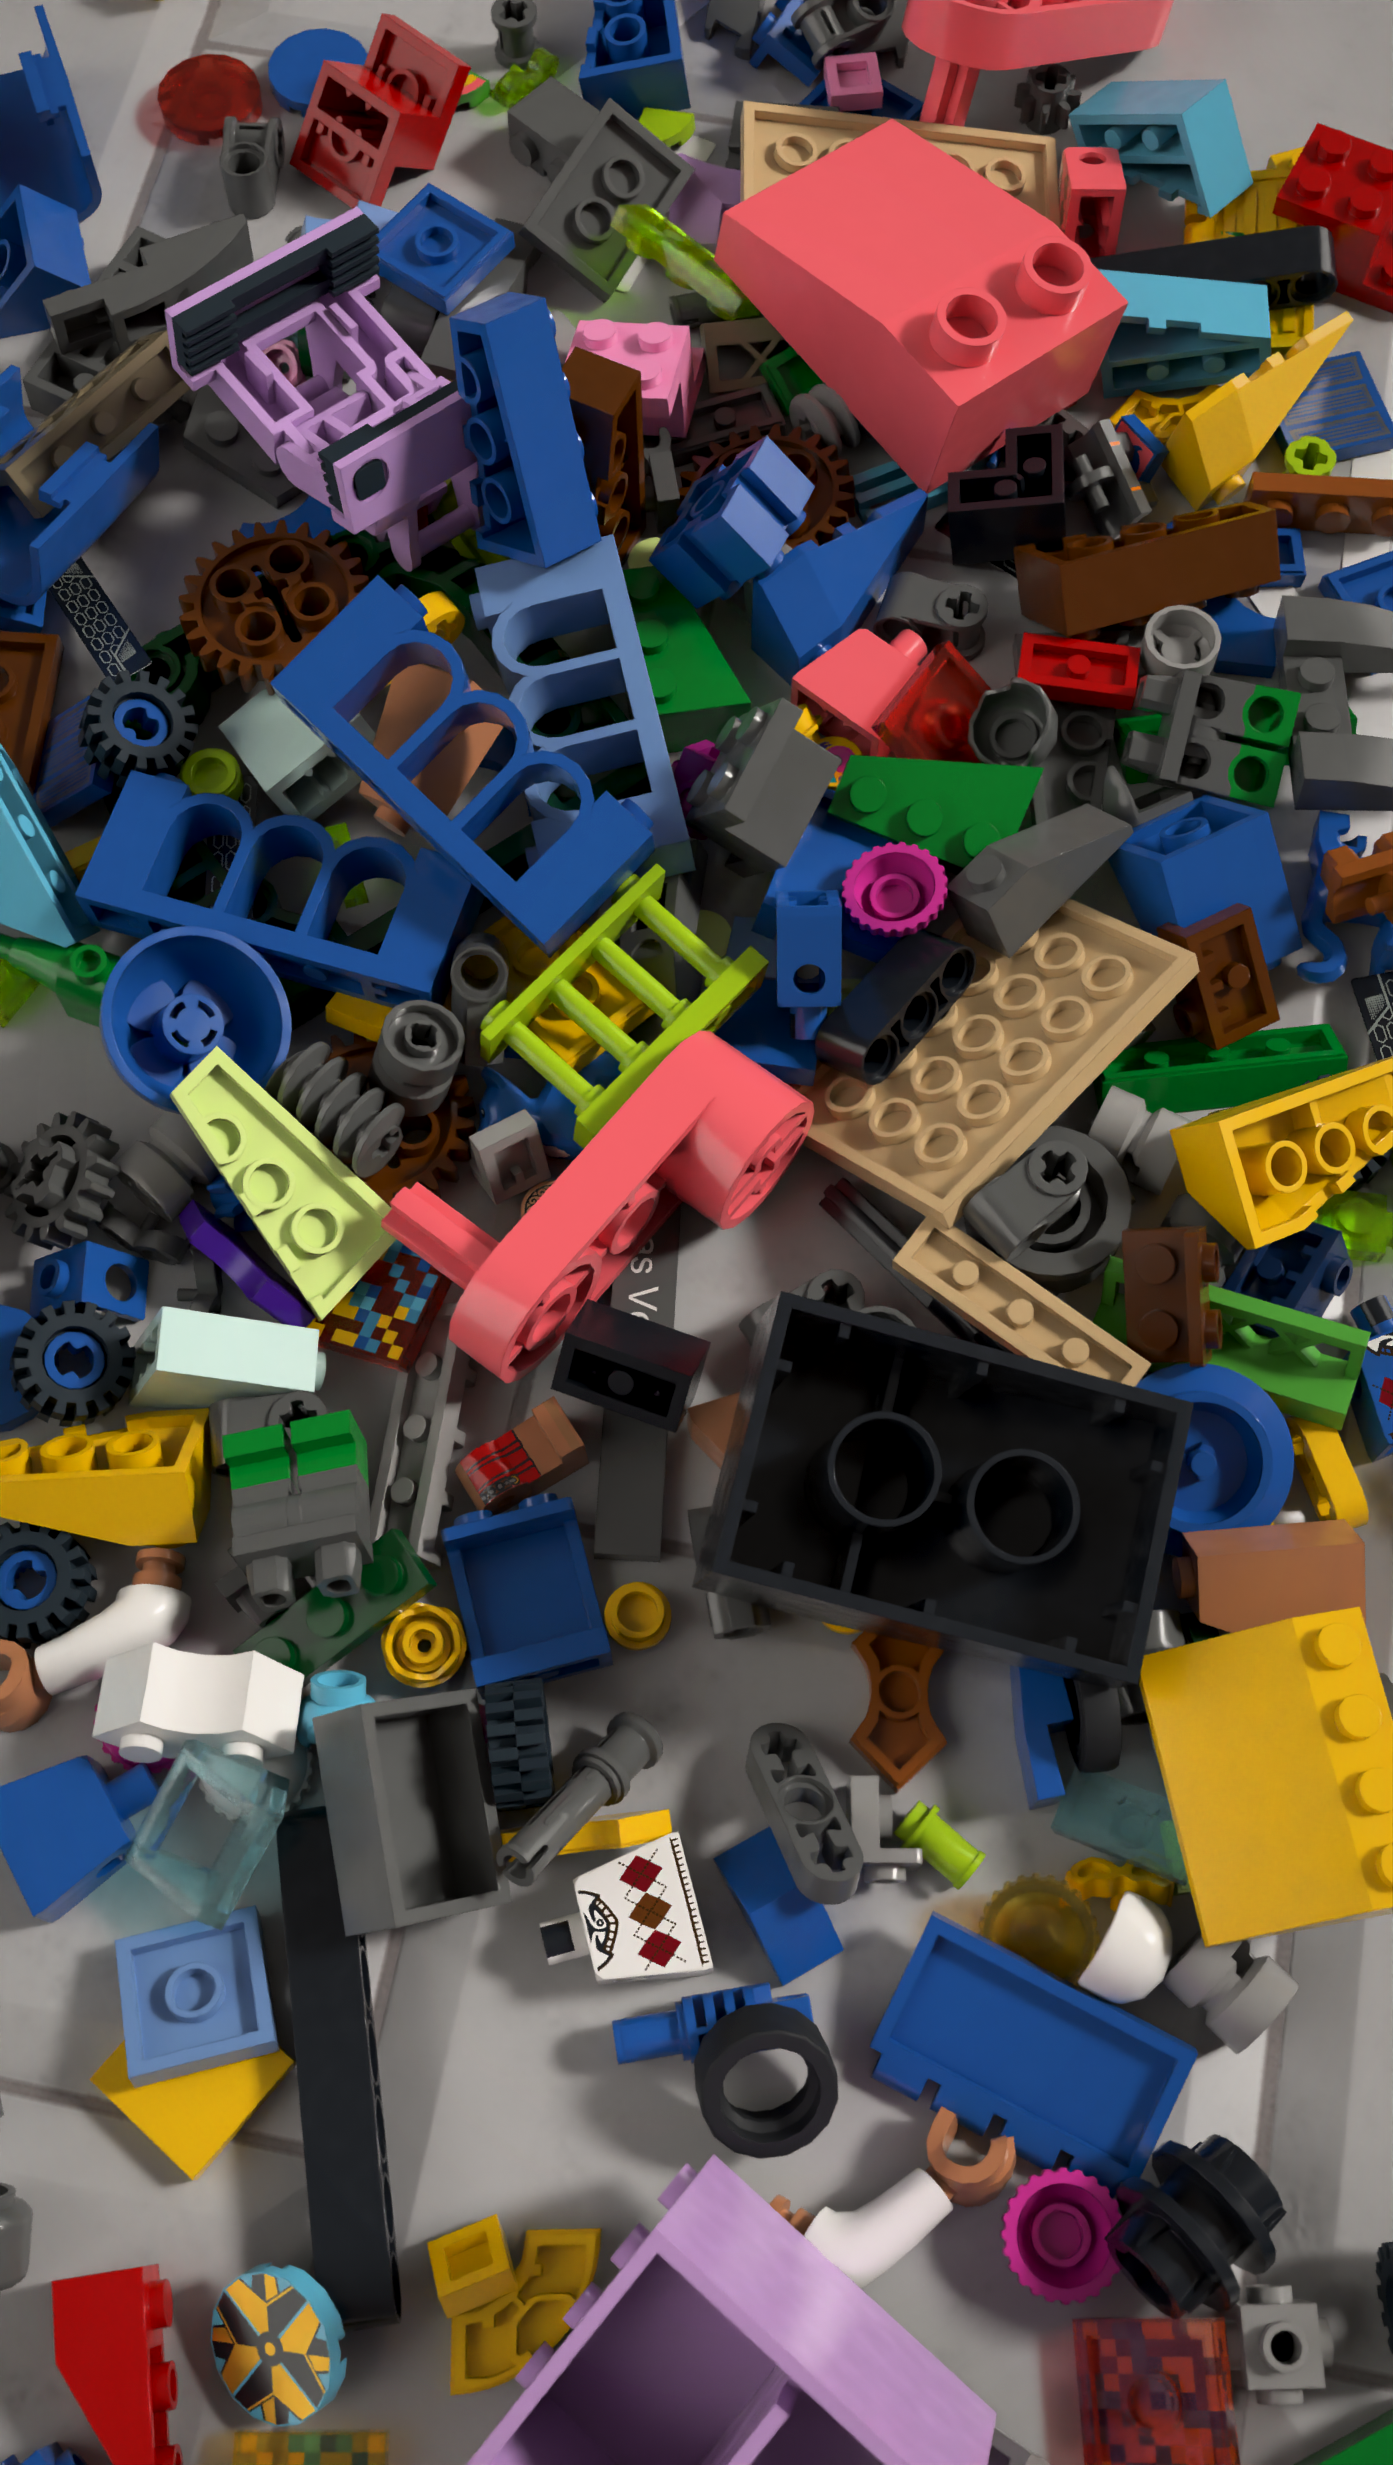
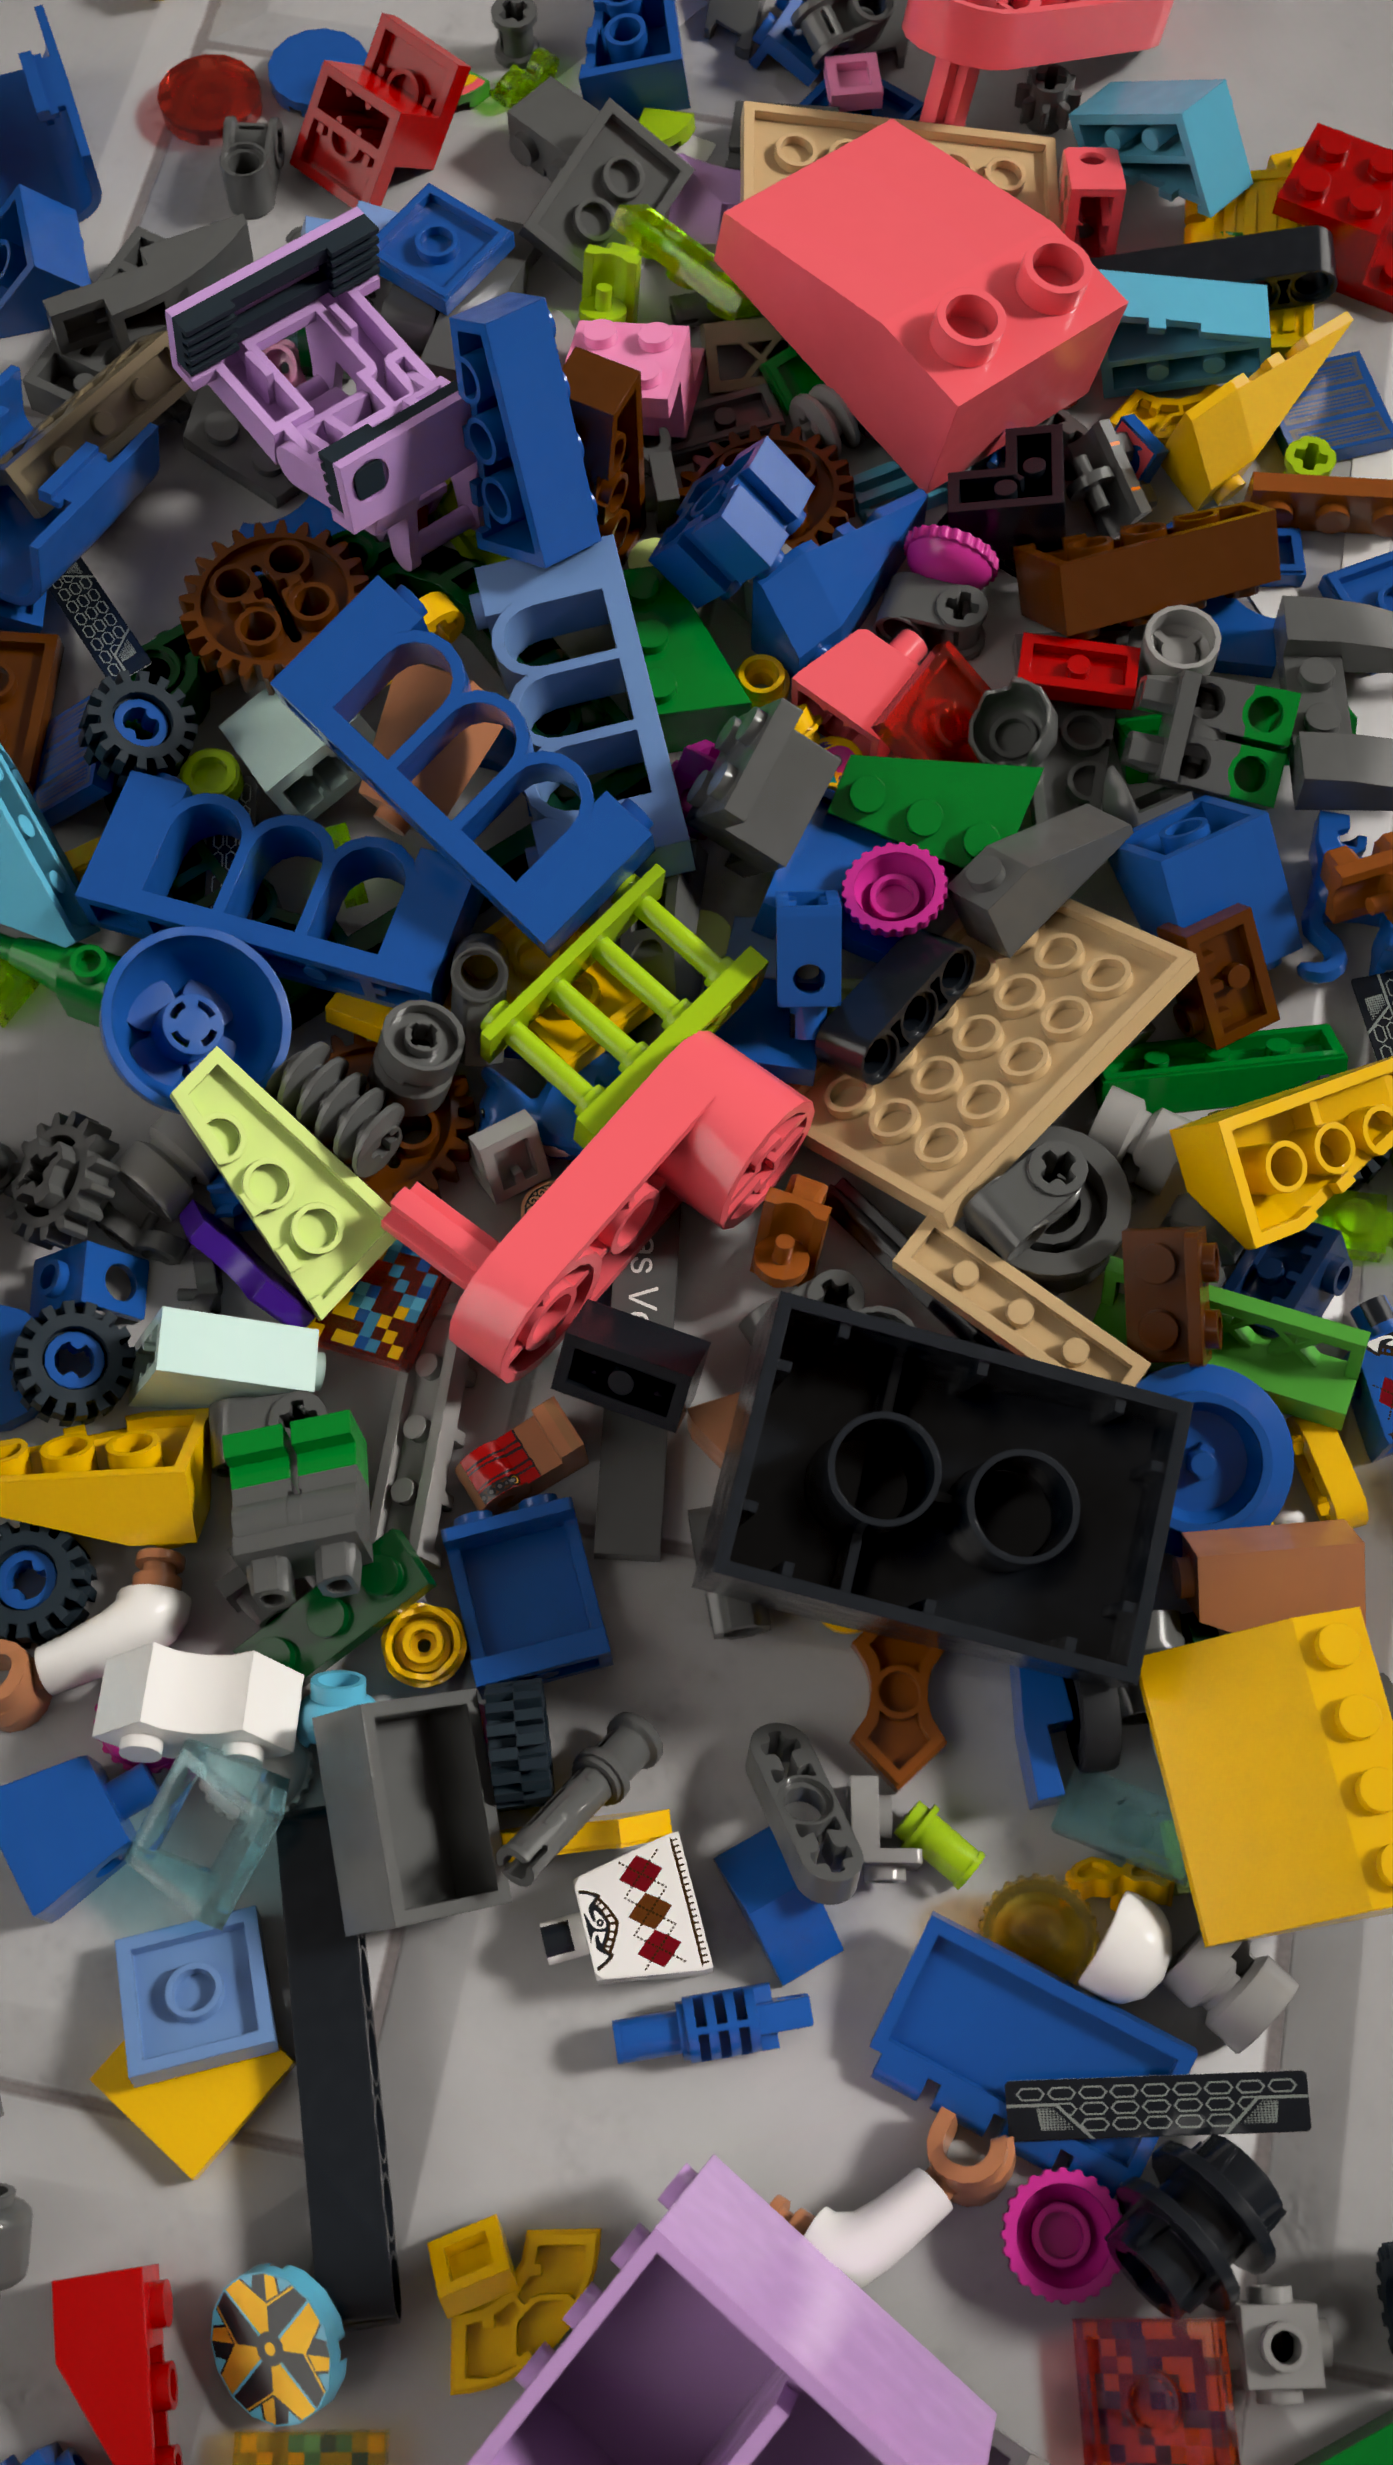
(611, 283): none -> lime hips
(637, 1616): yellow plate -> none
(767, 671): none -> yellow plate
(775, 2130): black tyre -> none
(791, 1233): none -> dark orange hips
(950, 556): none -> dark pink hat
(1158, 2105): none -> black sticker

